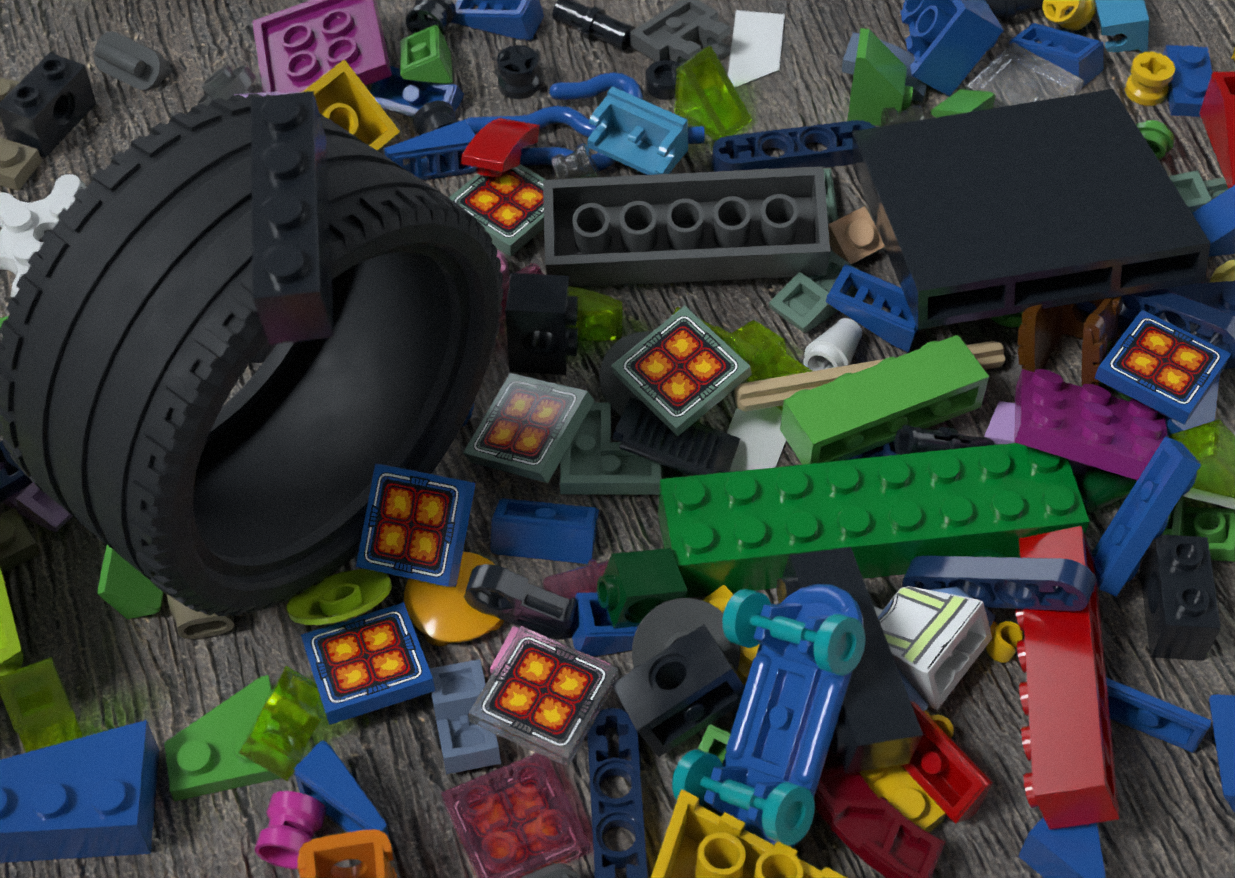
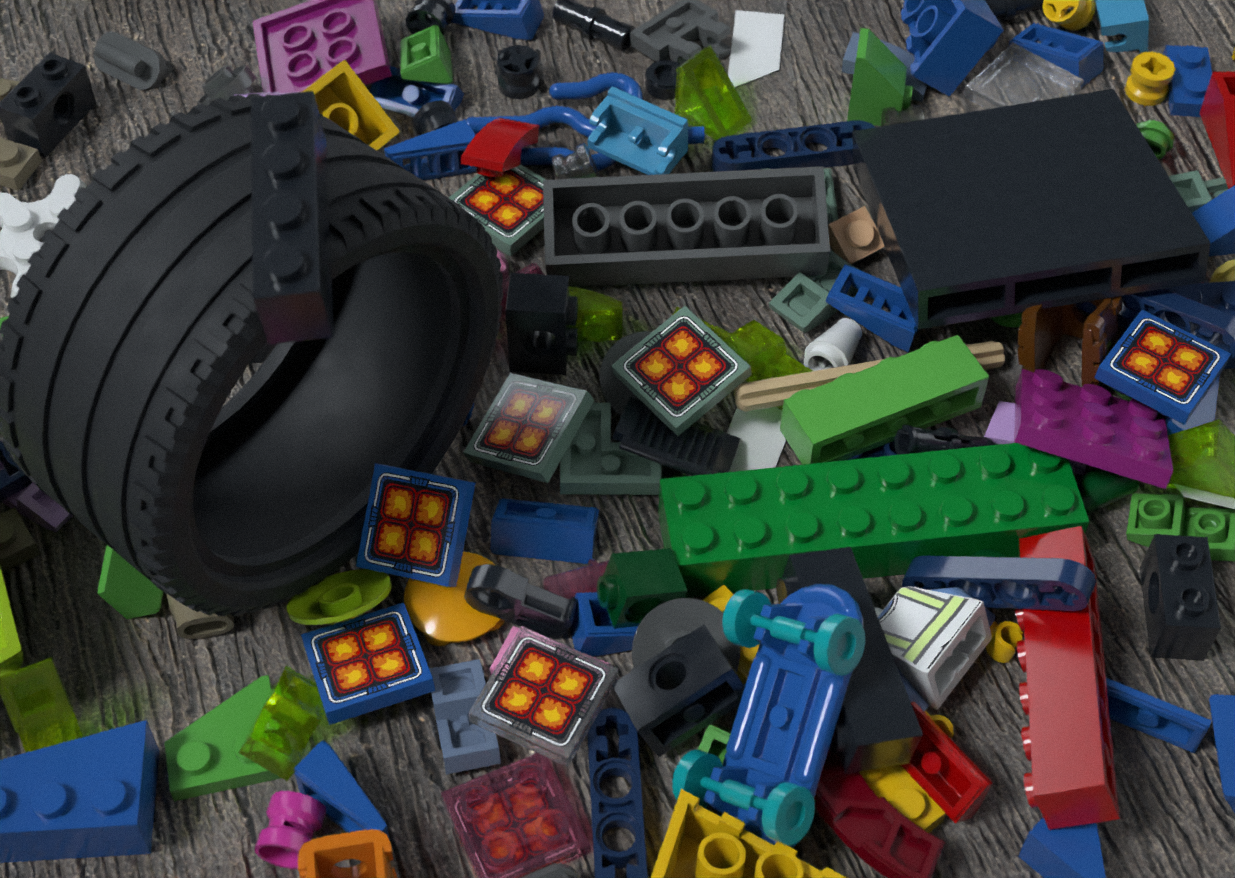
(963, 102): bright green slope -> none
(1143, 514): blue plate -> none

